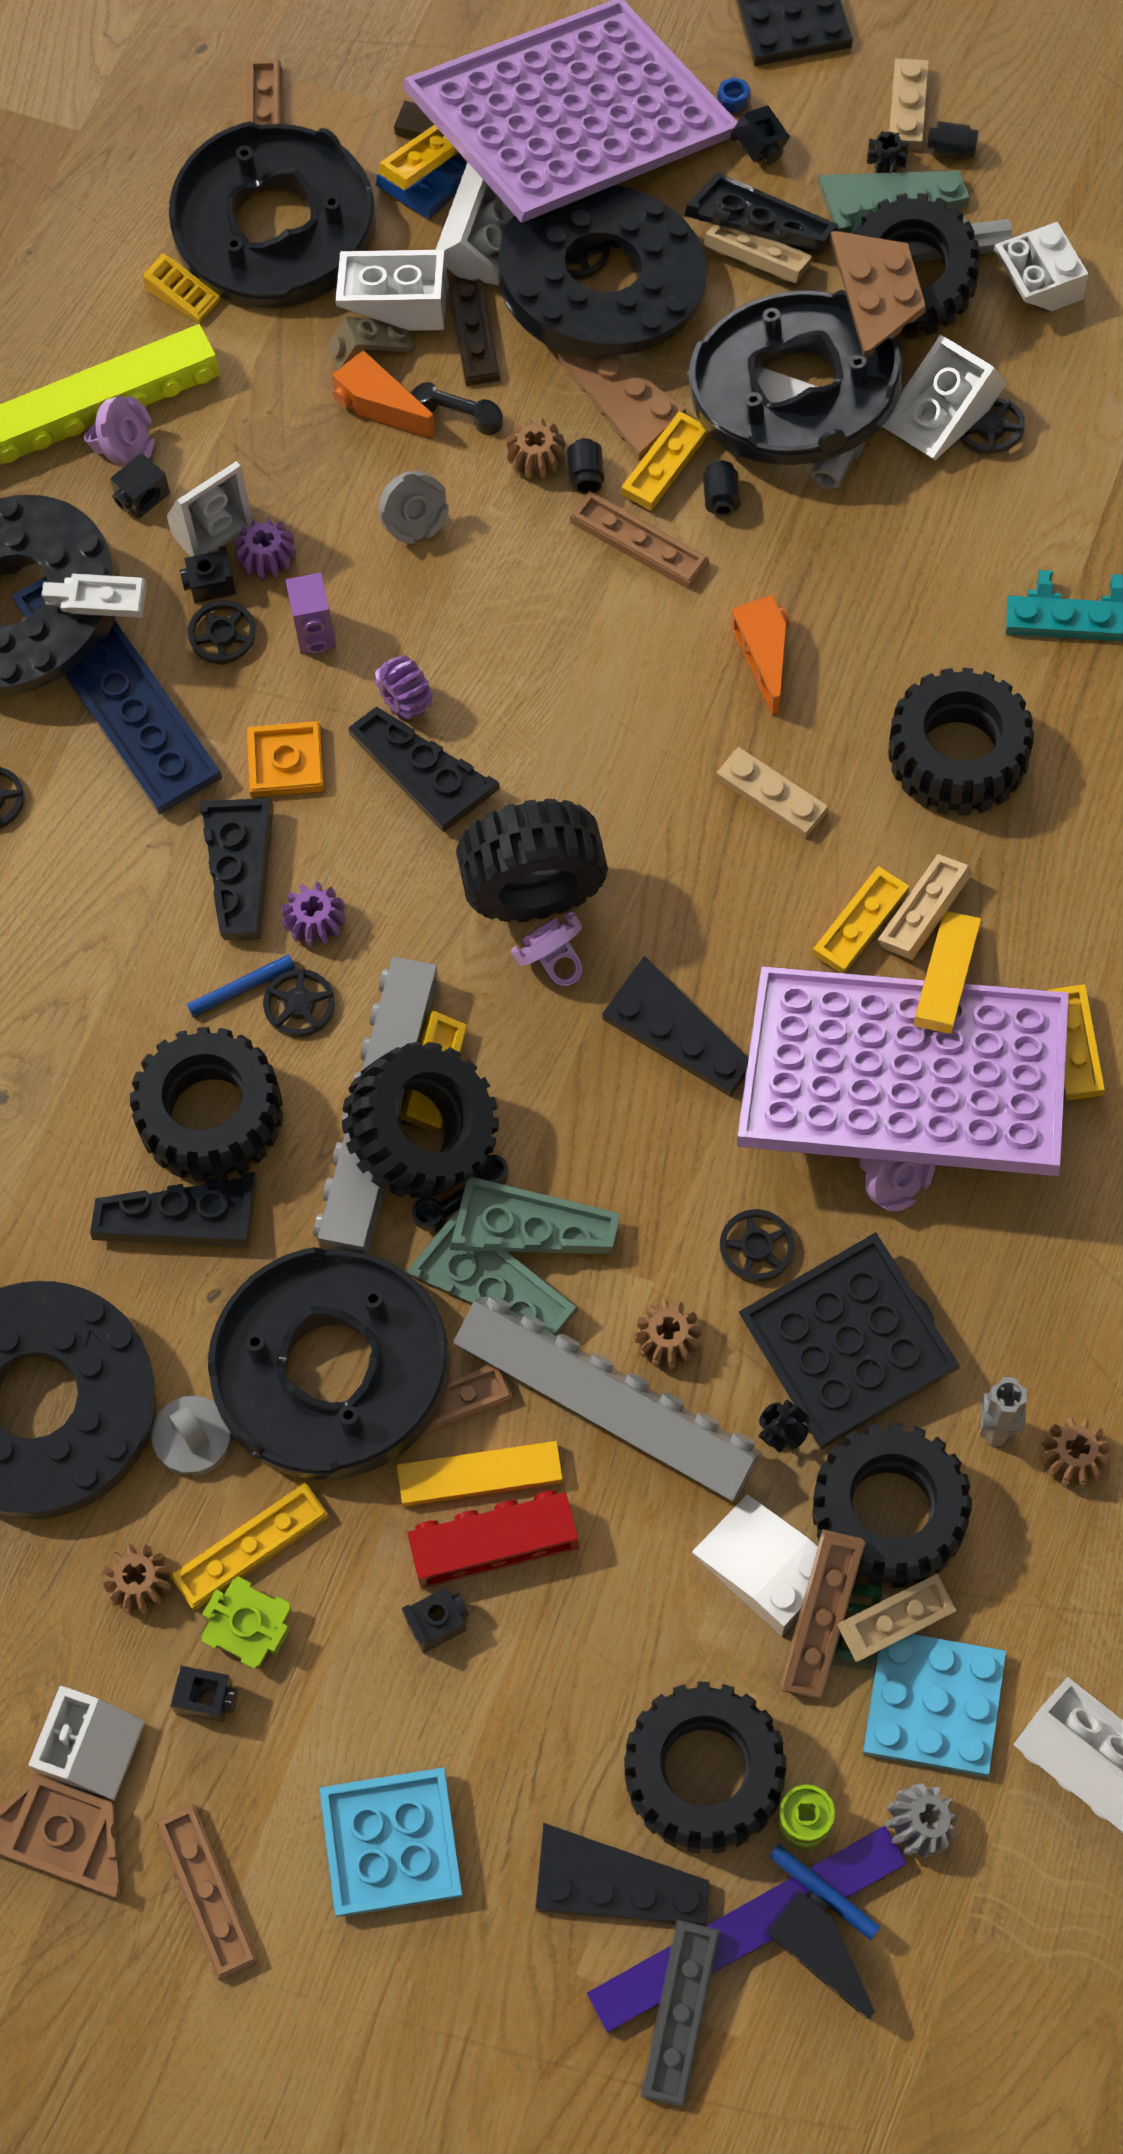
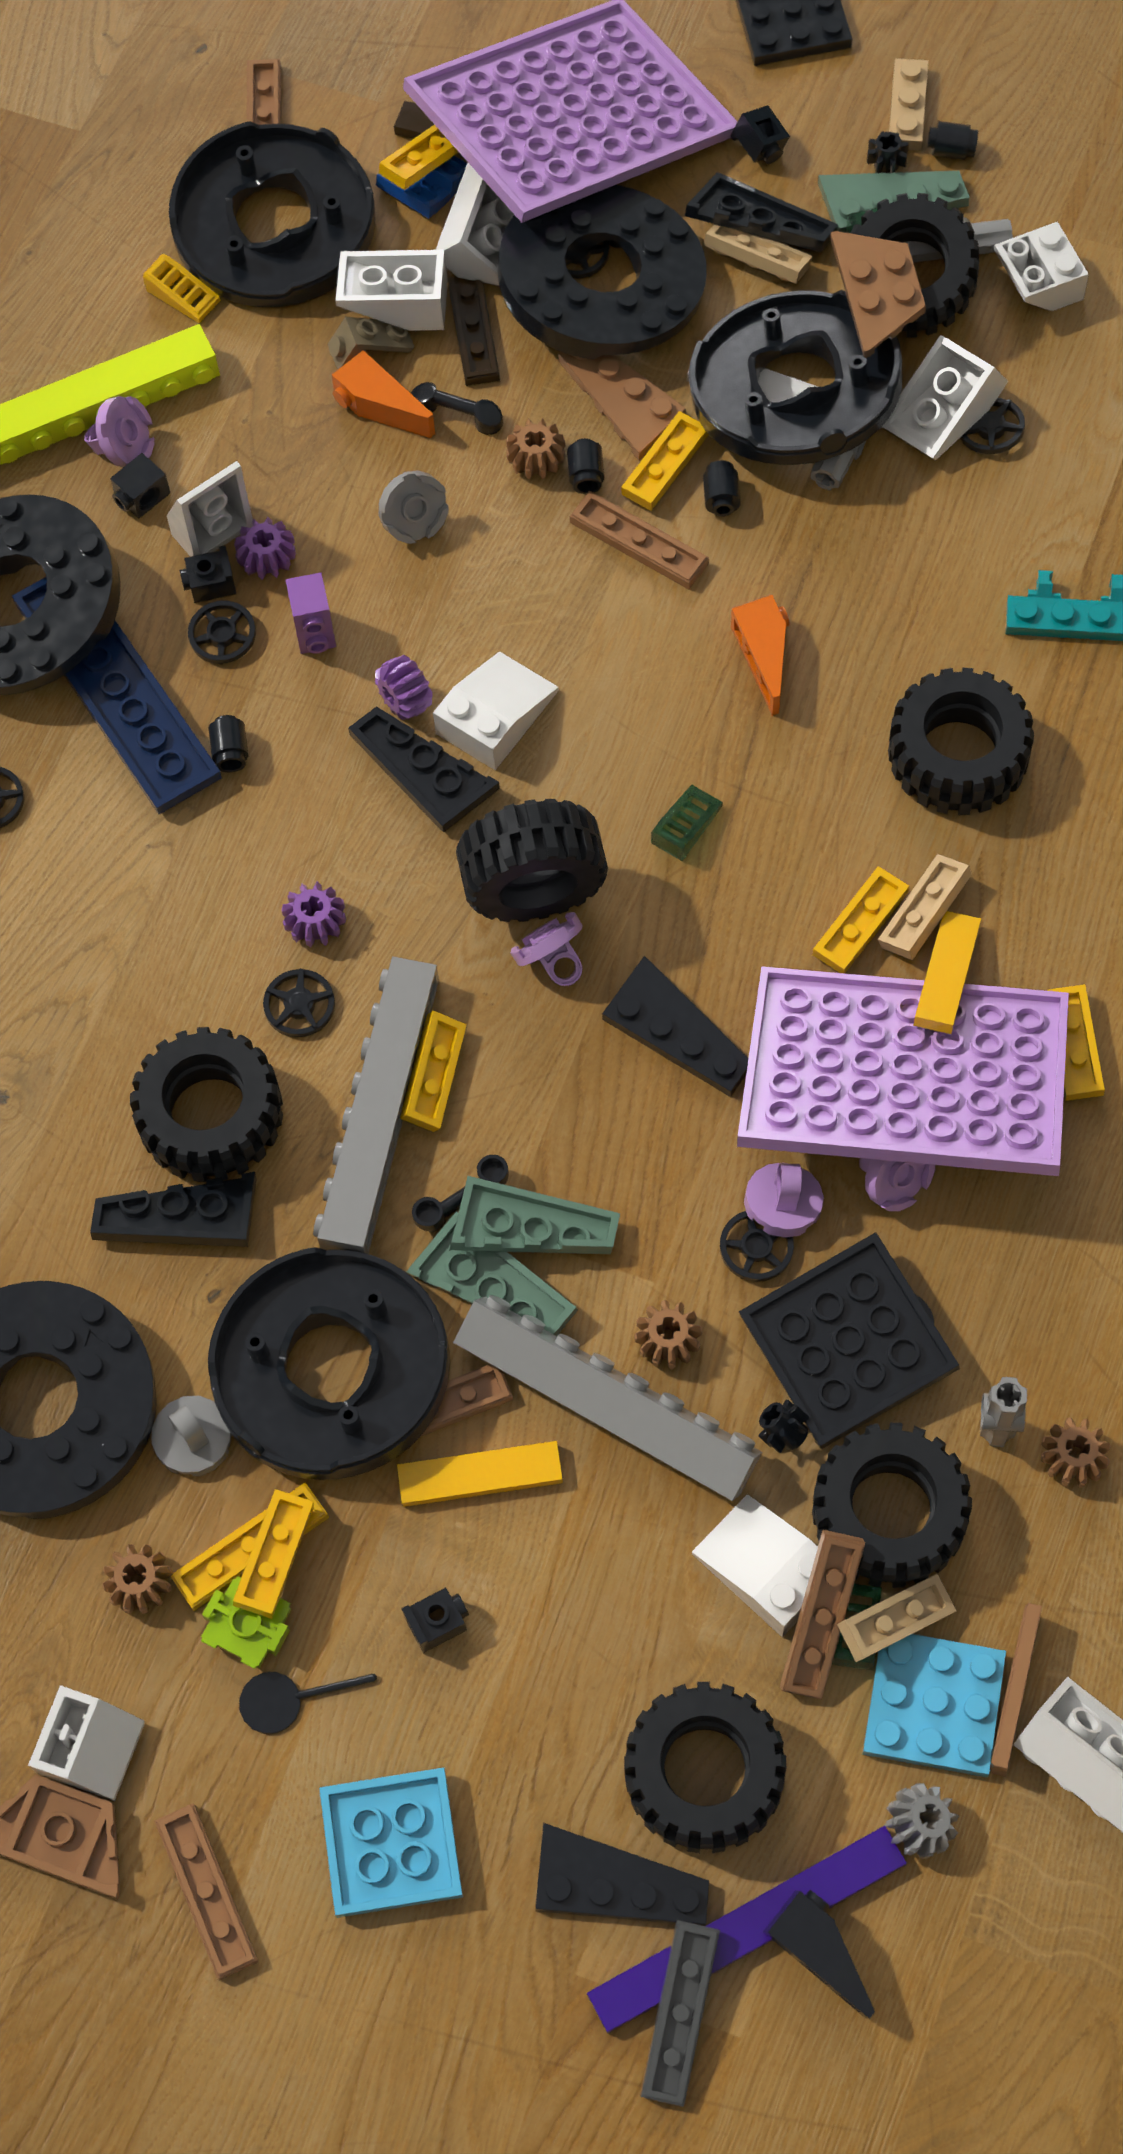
(98, 595): white hinge -> none
(193, 1684): black brick -> none
(228, 743): none -> black brick
(239, 855): black wing -> none
(240, 985): blue bar -> none
(273, 1554): none -> yellow plate
(273, 1701): none -> black piece
(285, 759): light orange tile -> none
(457, 1095): black tyre -> none
(492, 709): none -> white slope
(493, 1539): red brick -> none
(679, 846): none -> clear green slope
(734, 94): blue tile -> none
(771, 792): tan plate -> none
(783, 1199): none -> lavender tile
(806, 1817): lime wheel -> none
(832, 1897): blue bar -> none
(1015, 1689): none -> medium nougat tile

